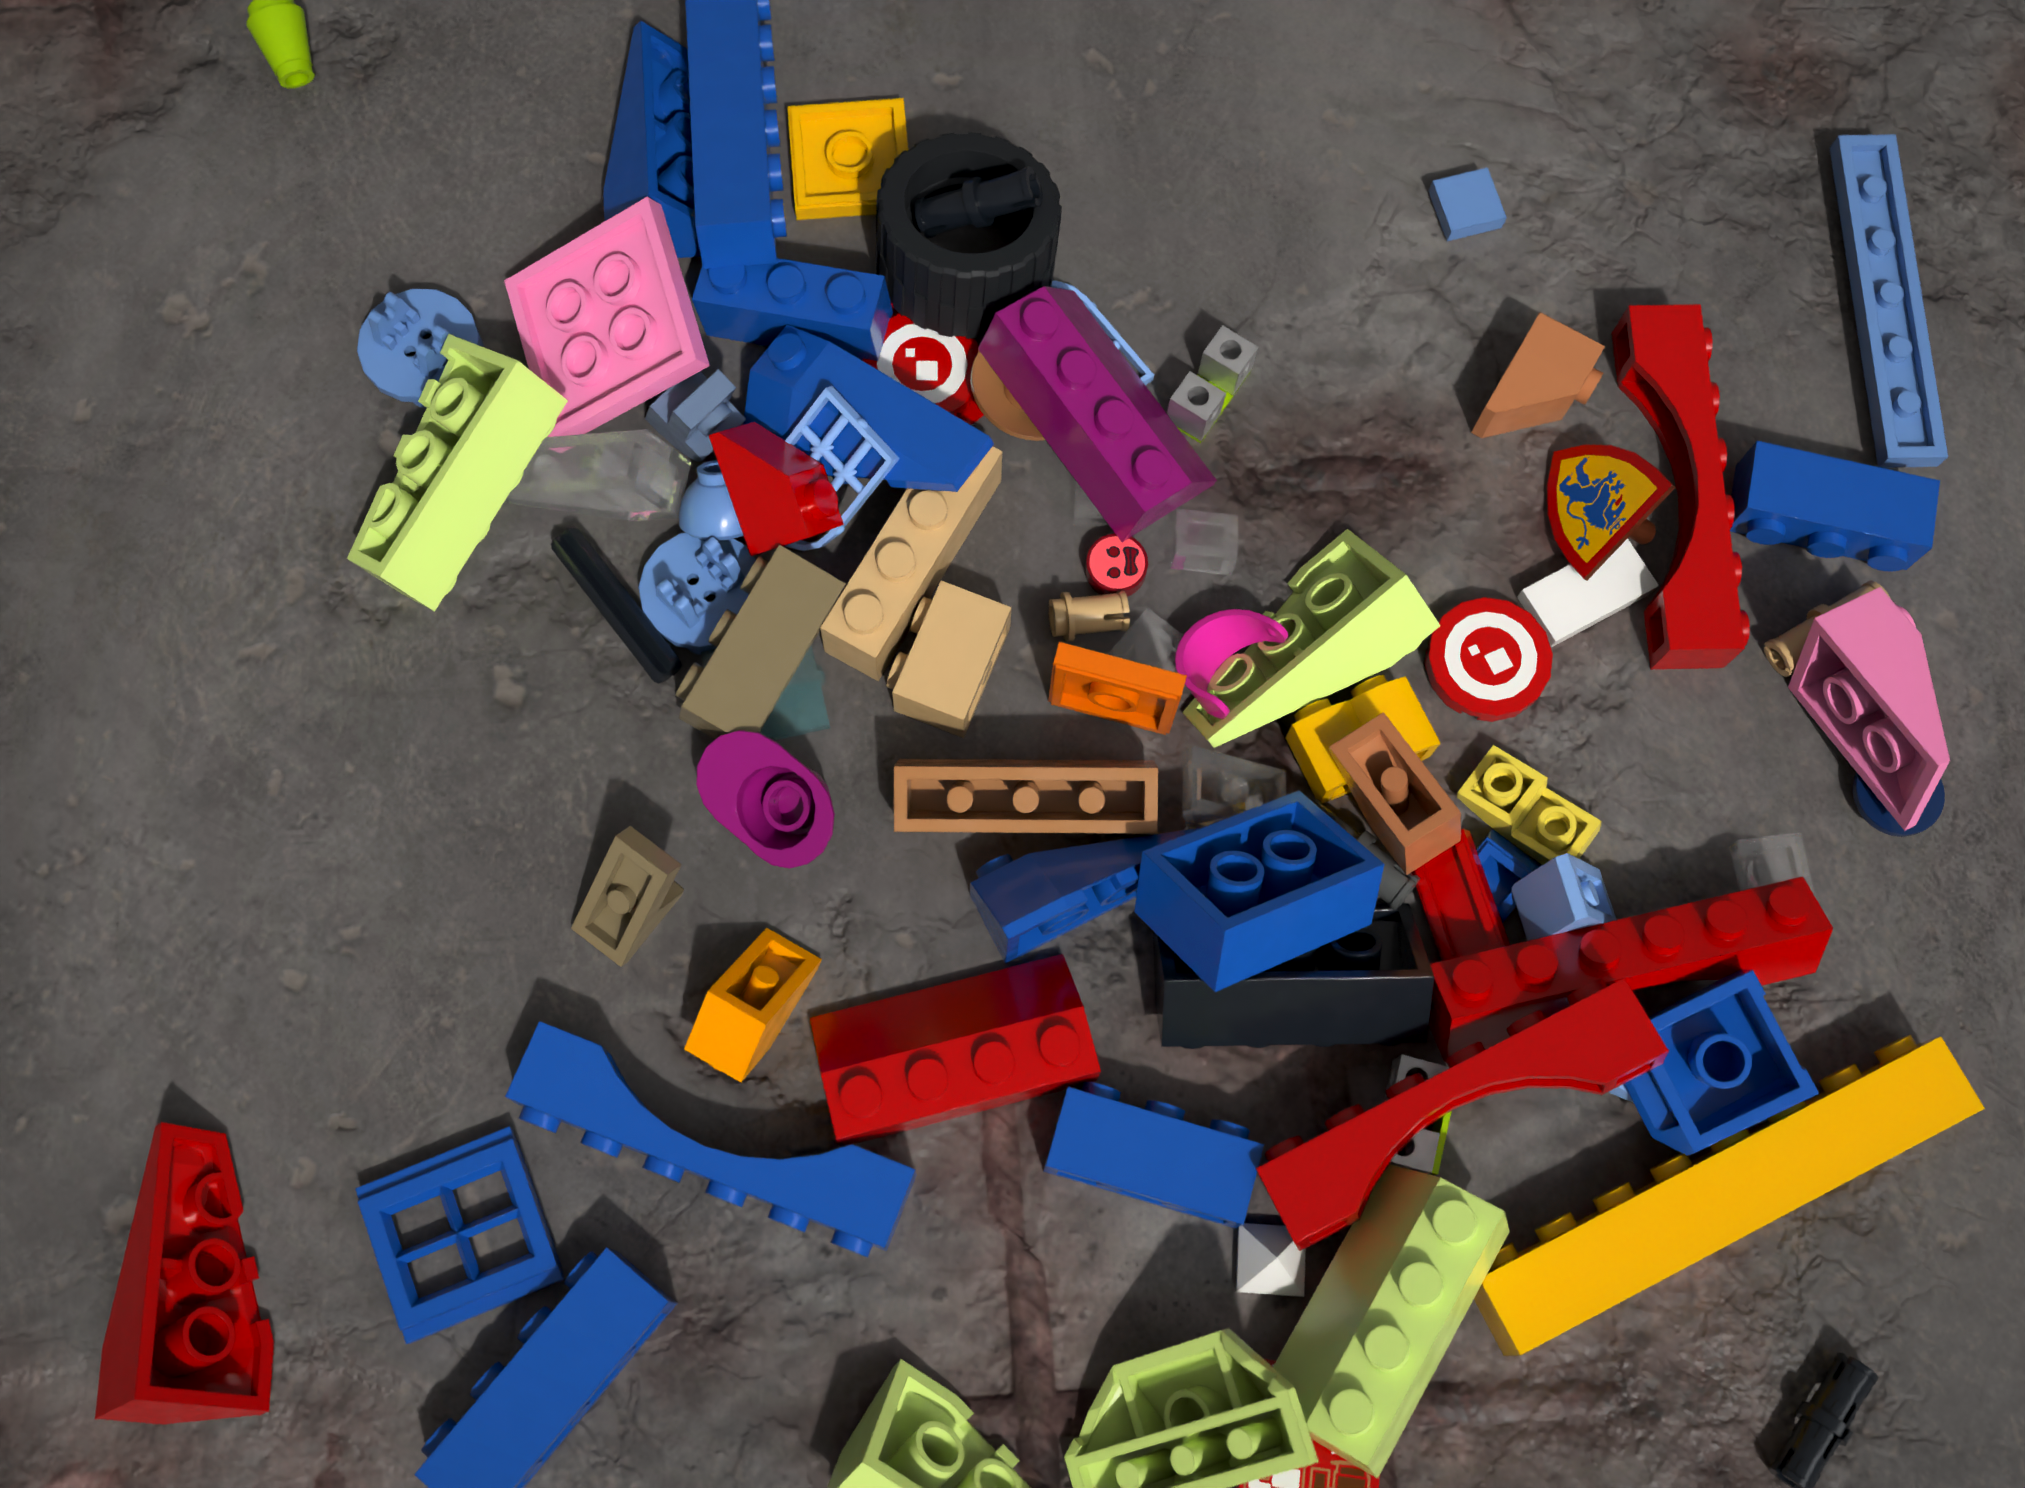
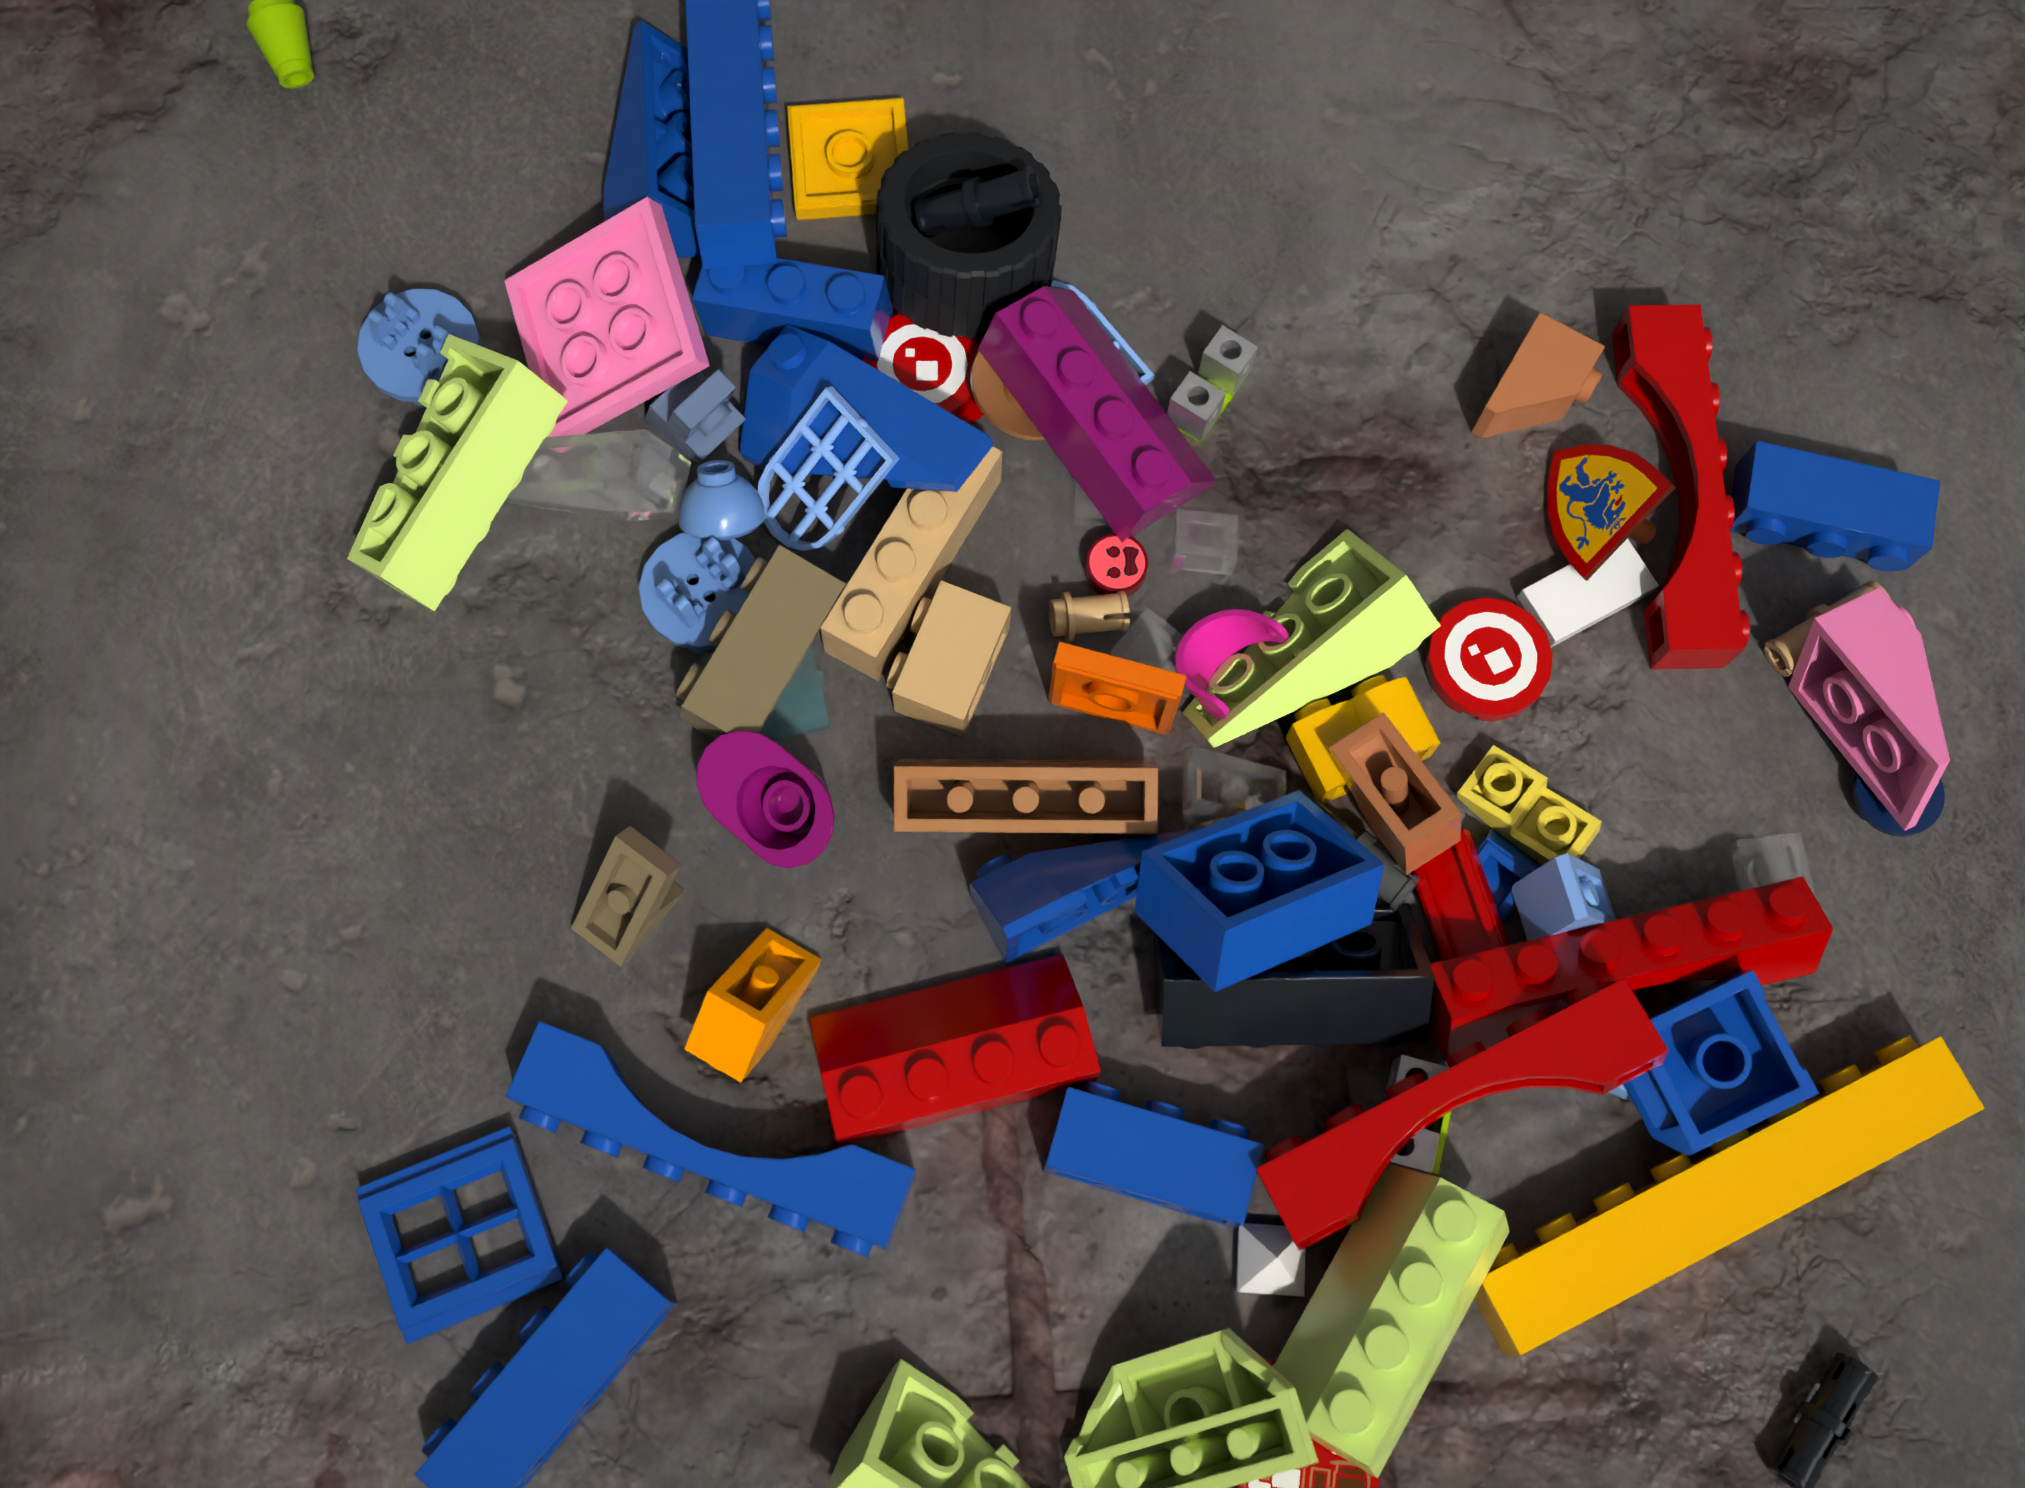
(185, 1306): red wedge -> none
(616, 605): black axle -> none
(774, 488): red slope -> none
(1467, 204): medium blue tile -> none
(1888, 302): medium blue plate -> none

